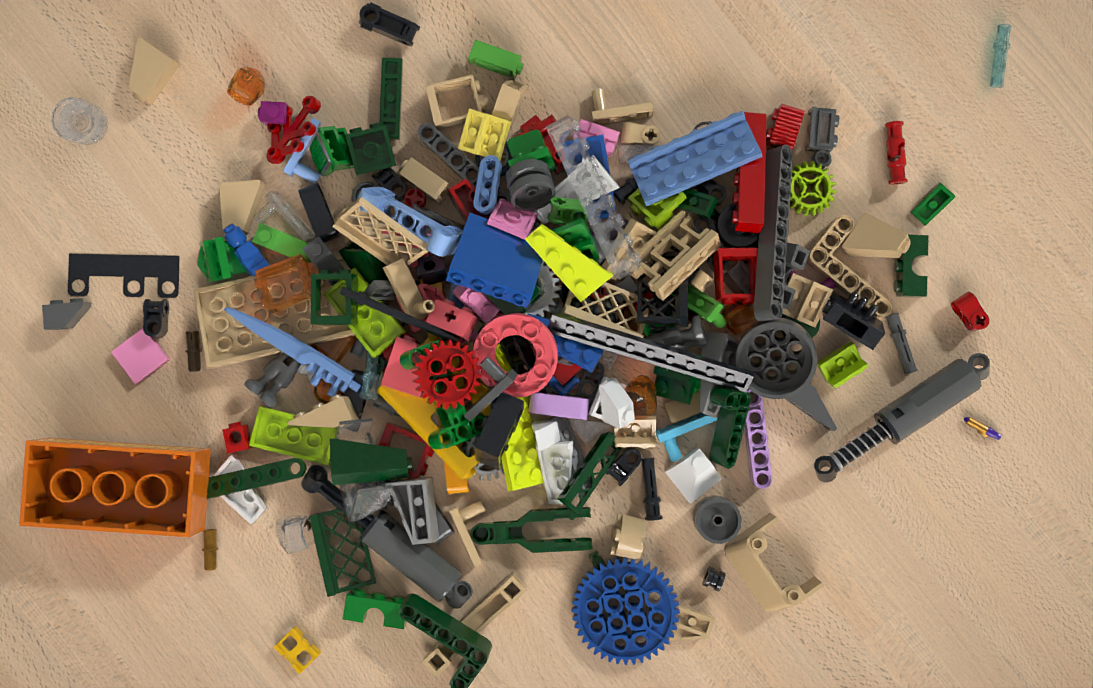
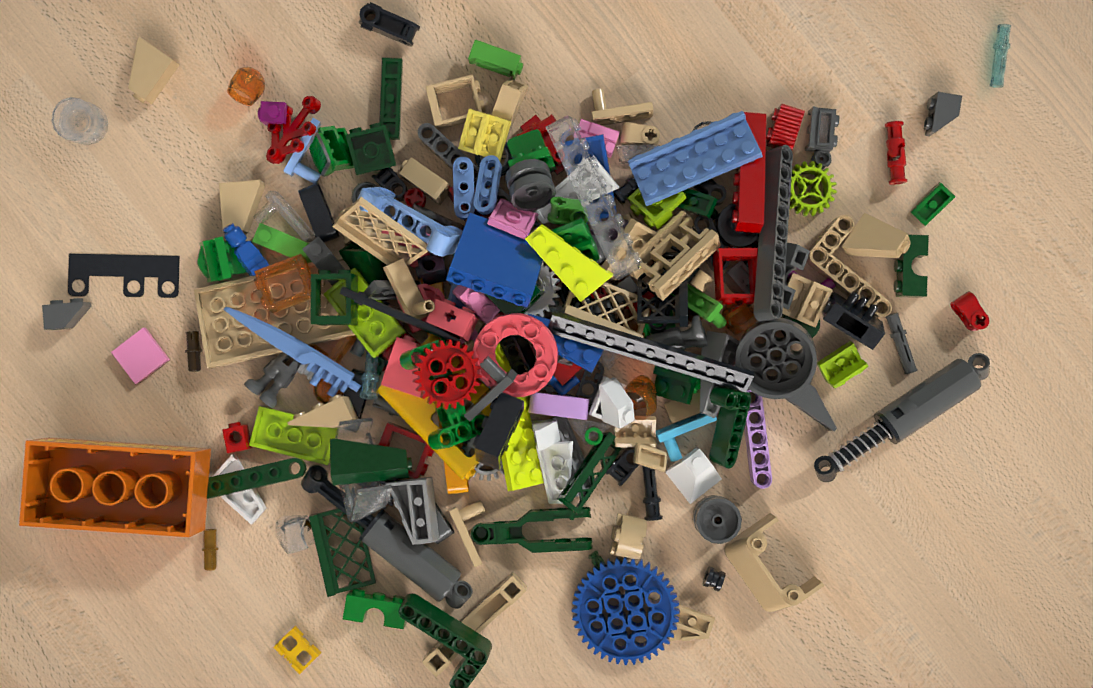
(155, 313): black piece -> none
(463, 197): none -> medium blue plate
(596, 442): none -> green axle
(650, 457): none -> tan tile
(942, 110): none -> dark grey slope
(982, 429): piece -> none

